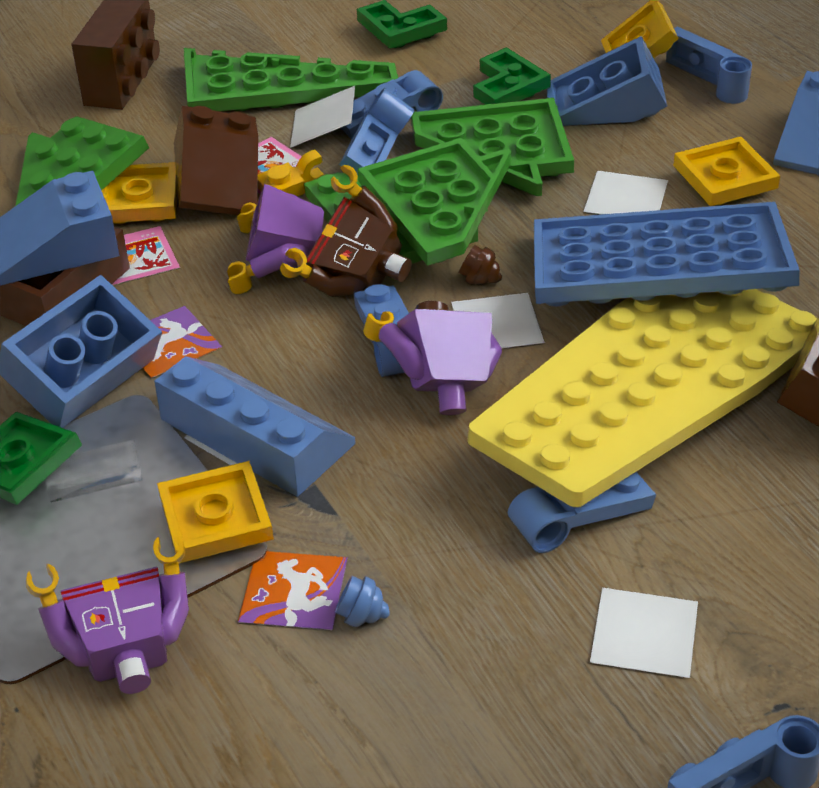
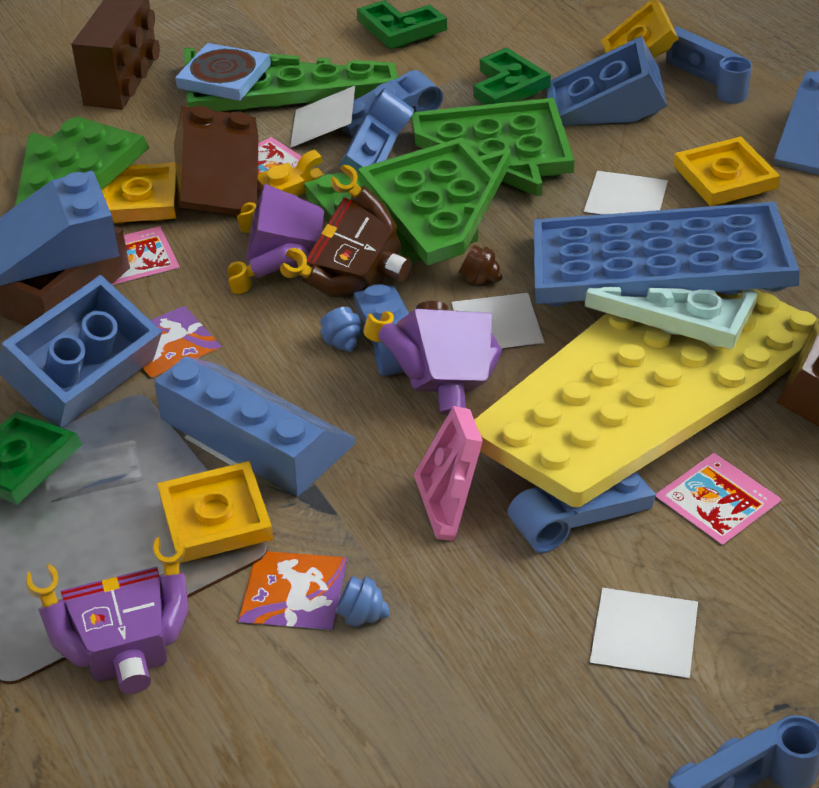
(223, 71): none -> tile
(341, 329): none -> medium blue plate
(448, 471): none -> bright pink wing
(680, 311): none -> light aqua wing
(718, 498): none -> sticker

